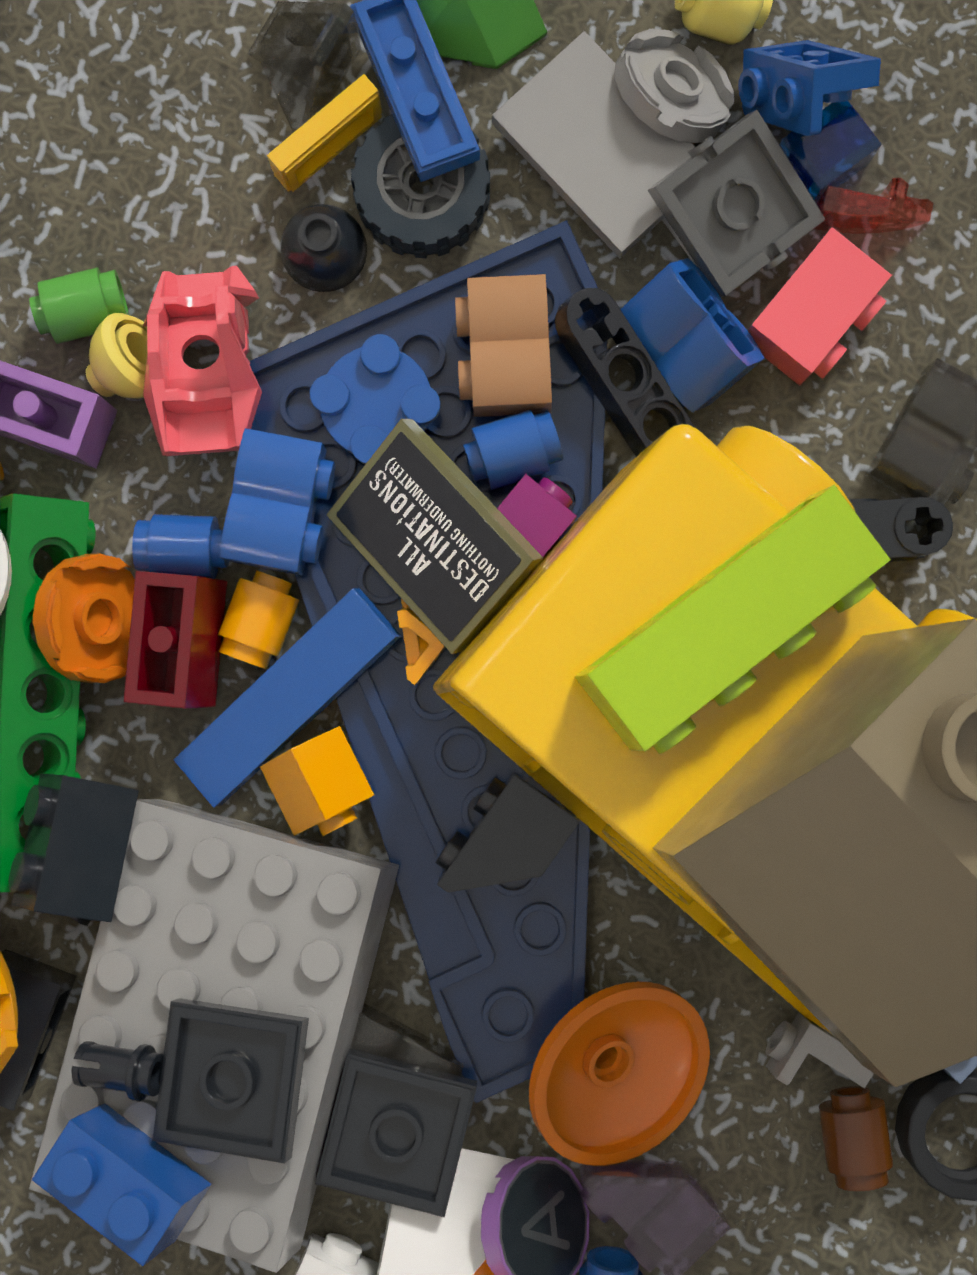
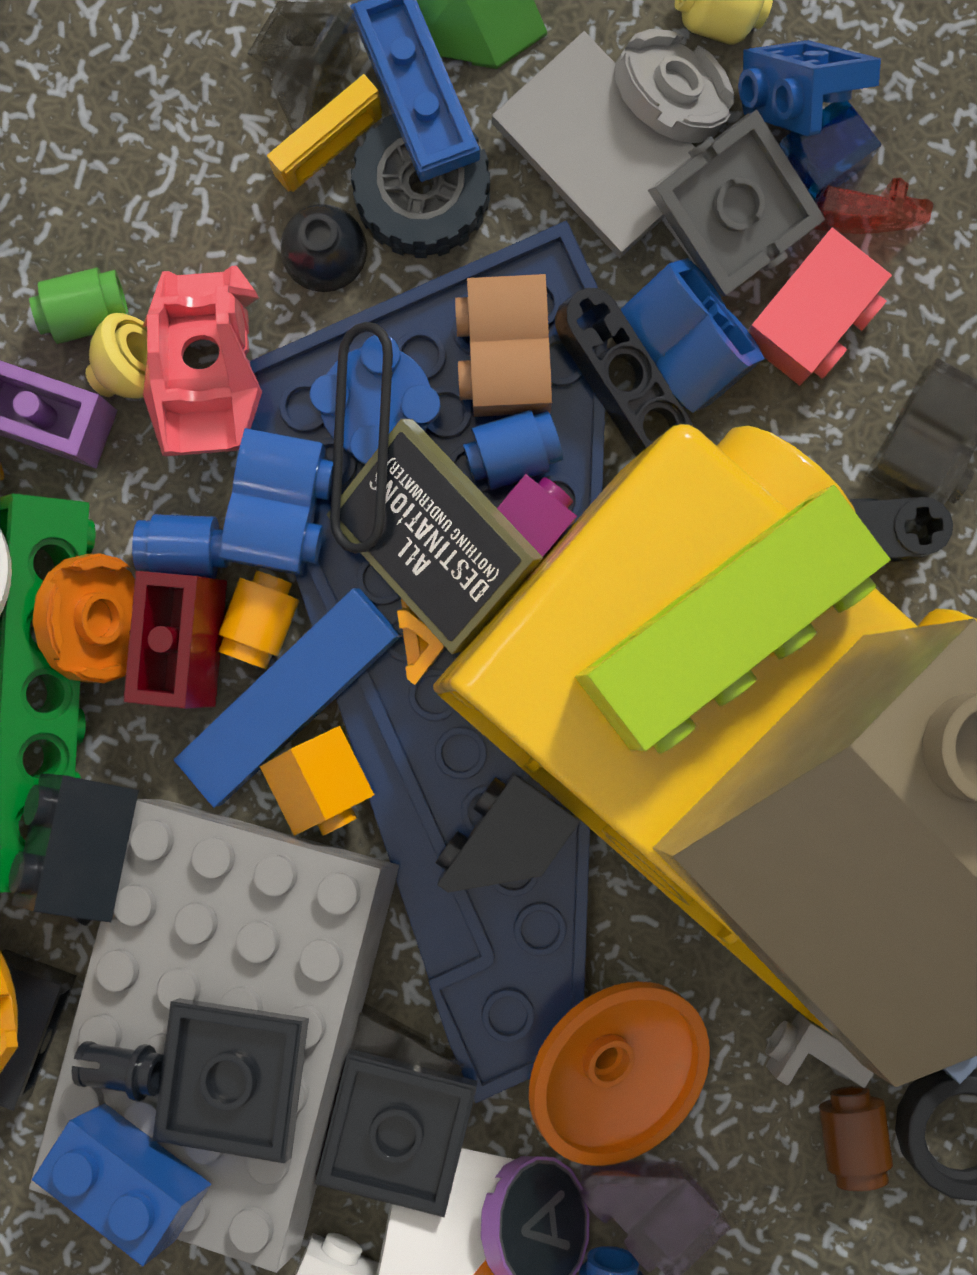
(383, 437): none -> black piece

